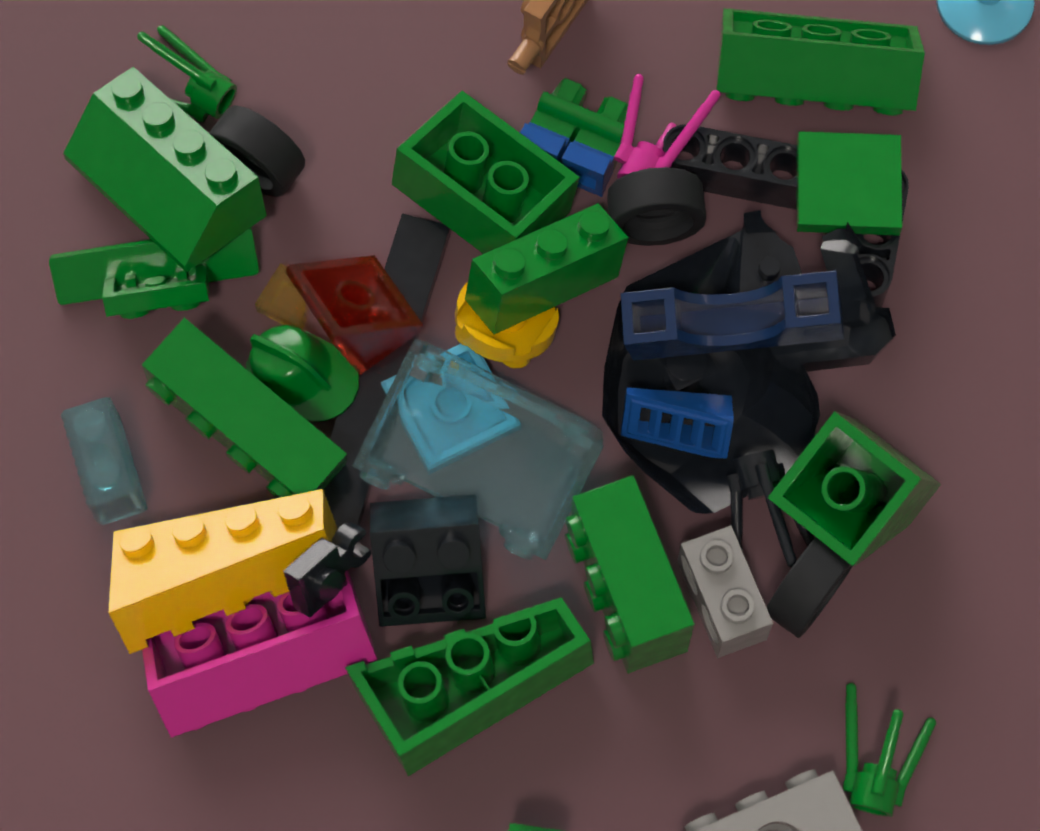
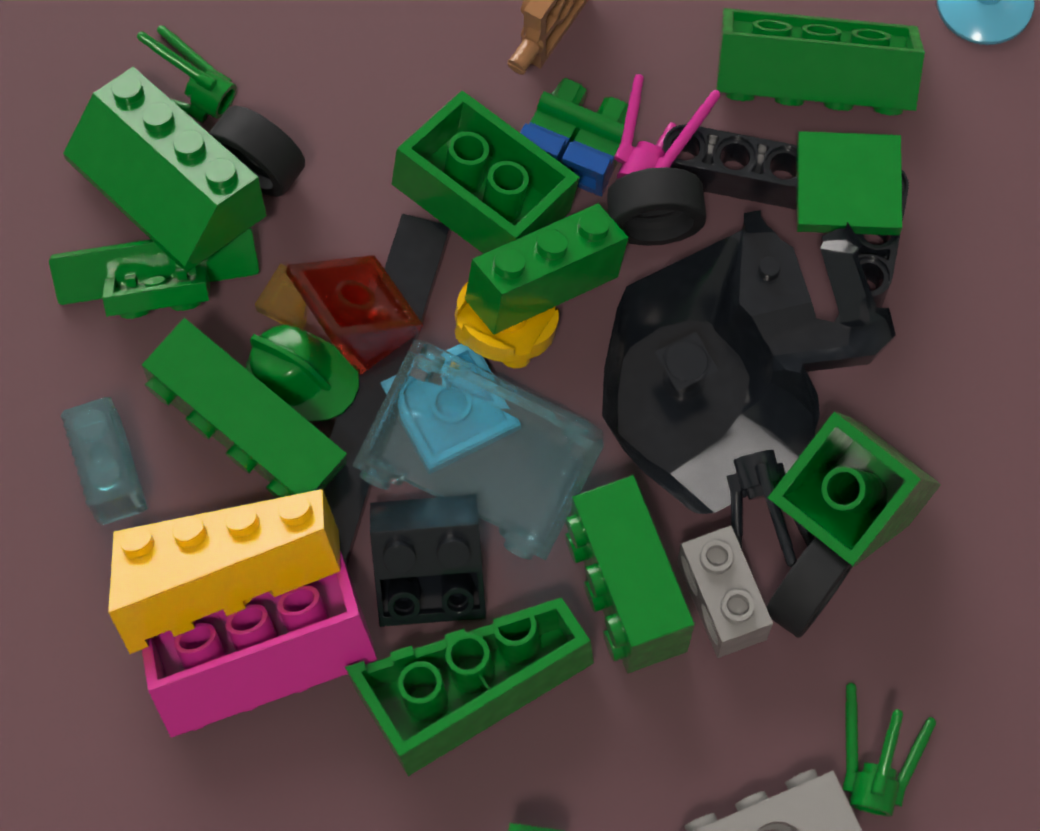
(321, 569): black plate -> none
(692, 438): blue slope -> none
(780, 314): dark blue arch -> none

